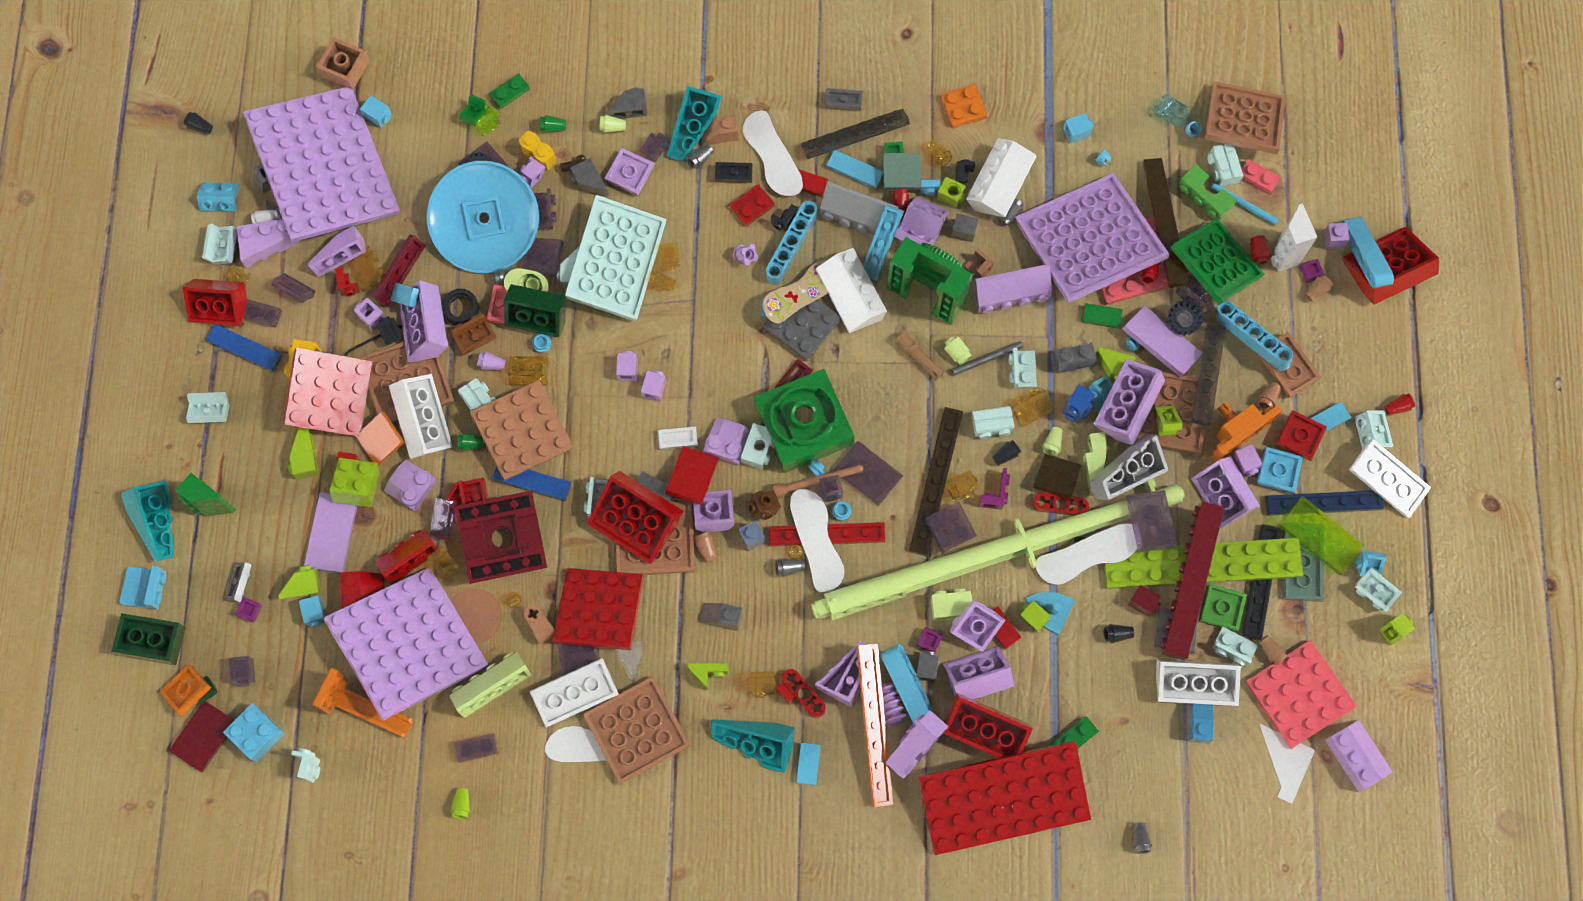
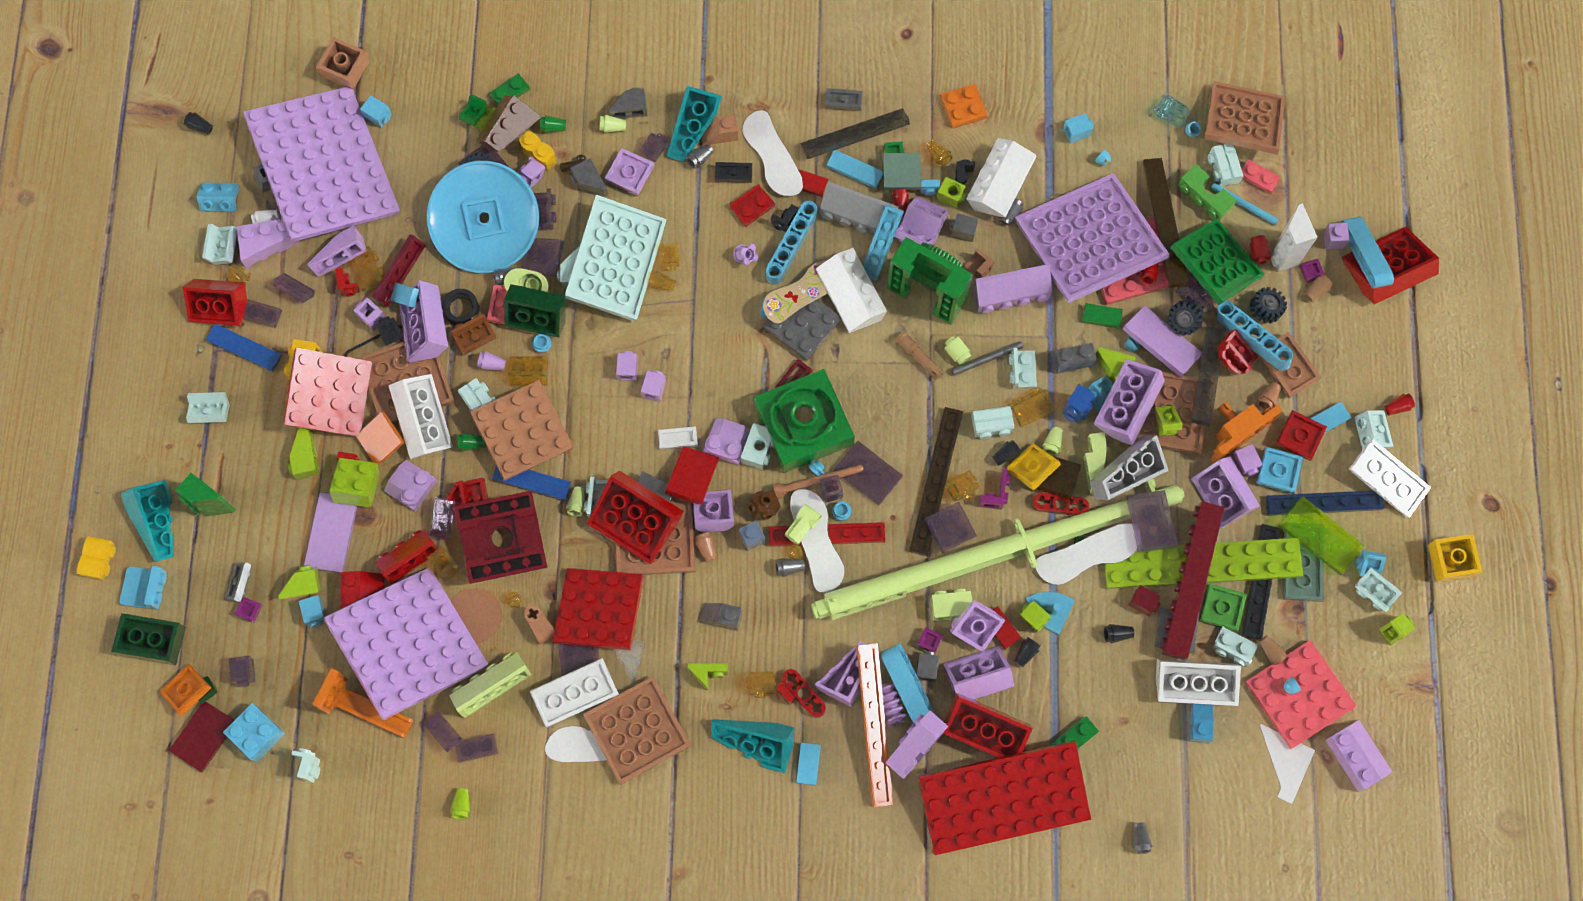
(96, 558): none -> yellow brick
(442, 731): none -> plate
(506, 123): none -> wedge
(575, 505): none -> yellowish green cone
(805, 519): none -> yellowish green piece
(1027, 651): none -> black cone
(1033, 466): none -> yellow tile
(1236, 353): none -> red slope
(1268, 305): none -> black wheel
(1291, 686): none -> medium azure hinge
(1455, 558): none -> yellow brick

